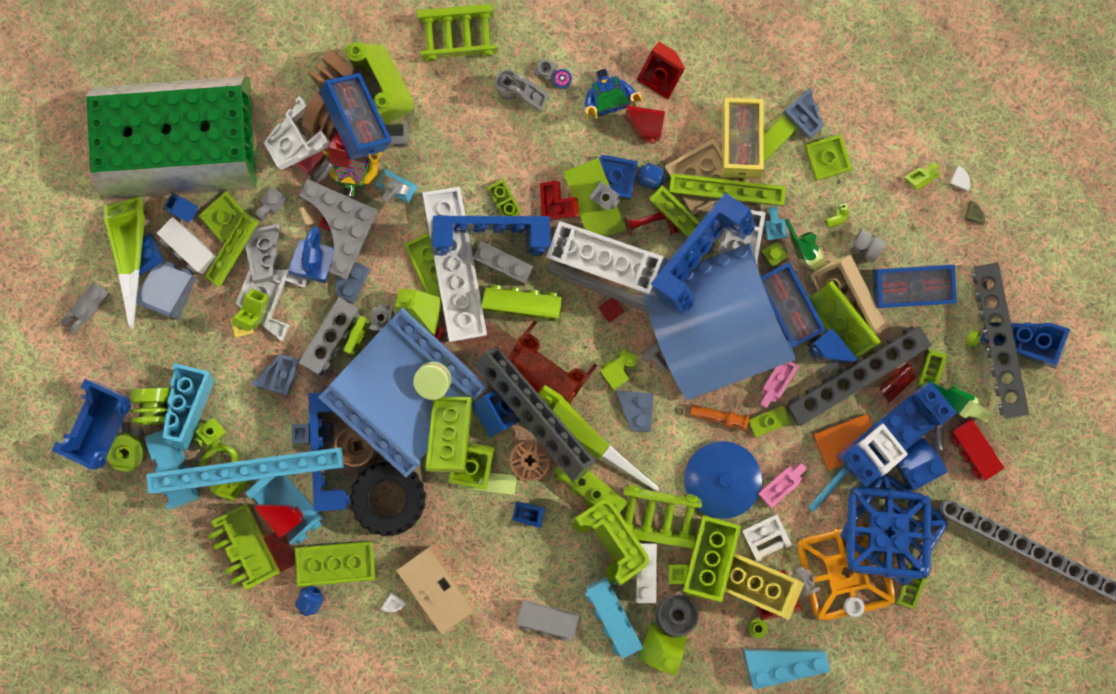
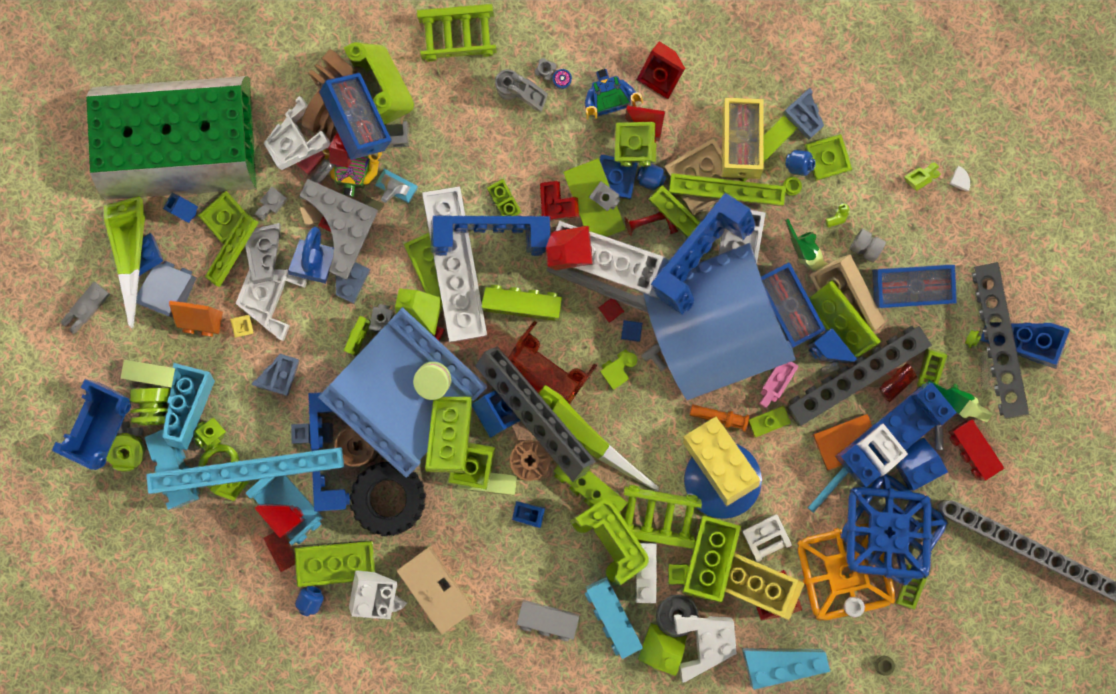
(147, 373): none -> yellowish green slope
(186, 246): white brick -> none
(196, 318): none -> orange slope
(246, 546): lime hinge -> none
(252, 310): lime brick -> none
(320, 341): light grey brick -> none
(372, 595): none -> white slope
(503, 263): light grey brick -> none
(569, 248): none -> red slope
(631, 331): none -> blue tile
(635, 143): none -> lime plate
(637, 409): sand blue wing -> none
(714, 642): none -> white wing
(721, 461): none -> light yellow brick
(751, 628): lime plate -> none
(774, 254): lime plate -> none
(775, 227): medium azure plate -> none
(782, 485): bright pink hinge -> none
(793, 186): none -> lime plate
(800, 162): none -> blue head
(808, 580): light grey brick -> none
(884, 665): none -> olive plate
(975, 213): olive tile -> none

